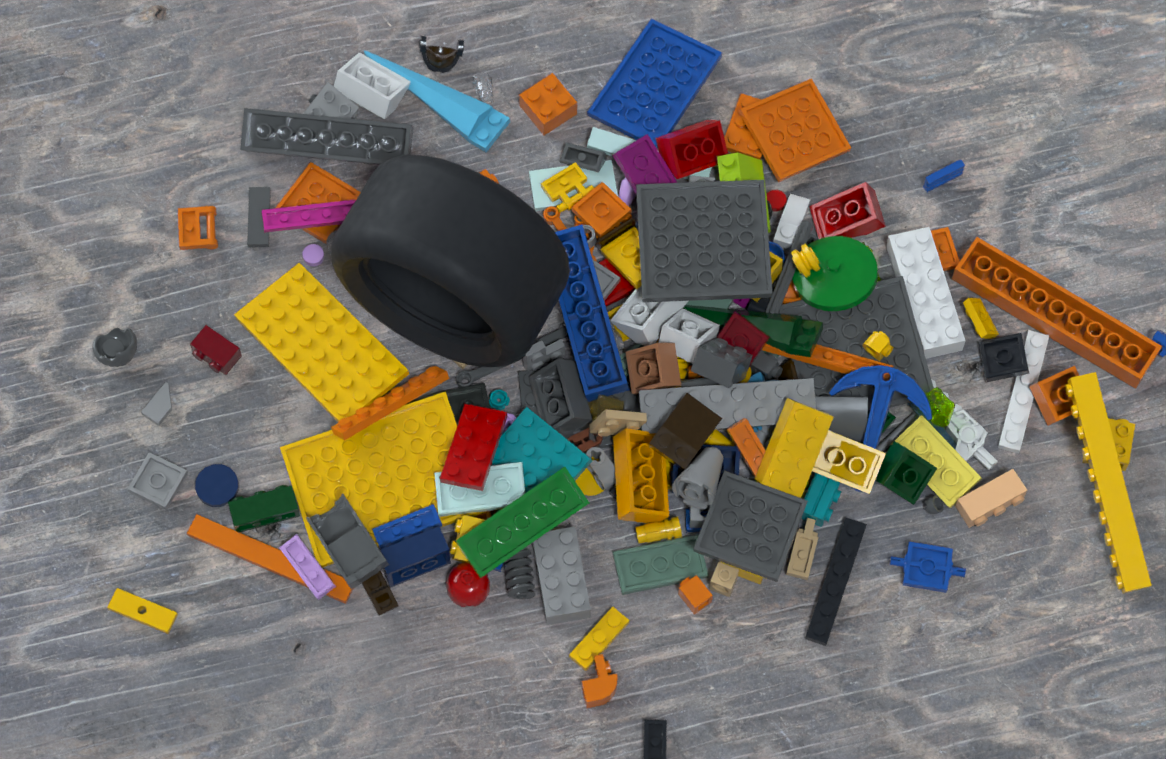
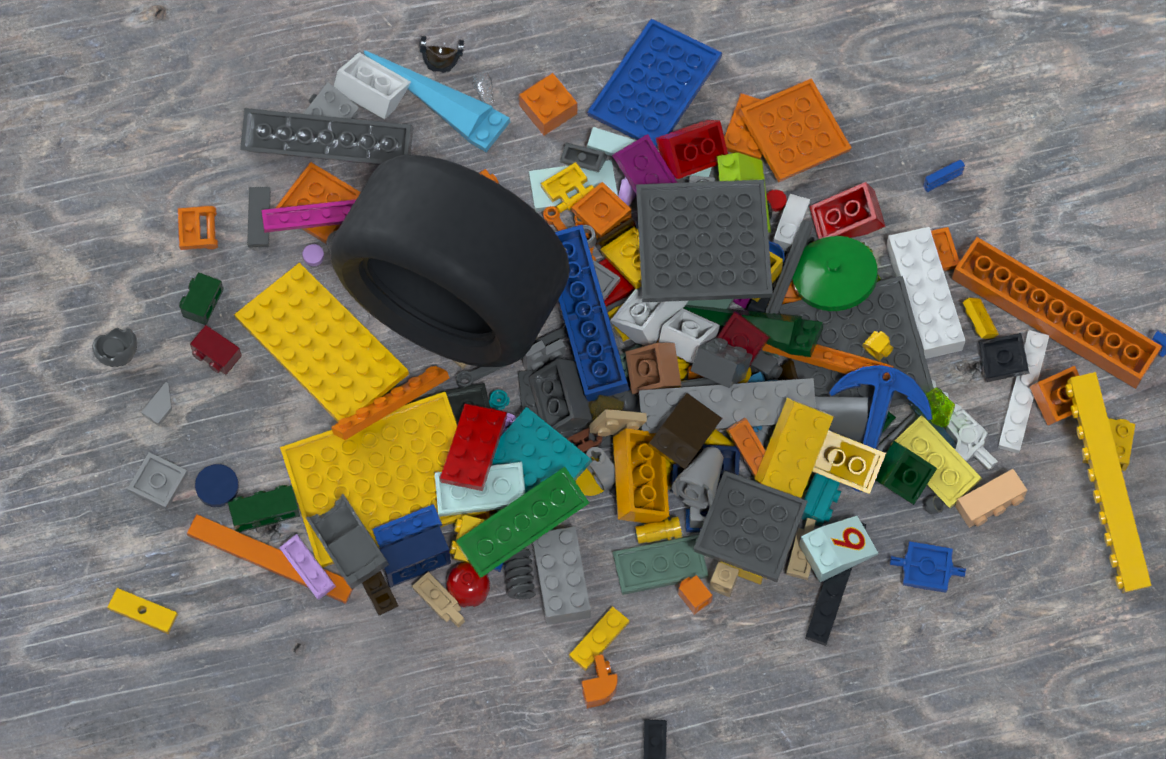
(201, 298): none -> dark green brick
(438, 599): none -> tan hinge
(805, 260): yellow wheel -> none
(837, 547): none -> light aqua slope

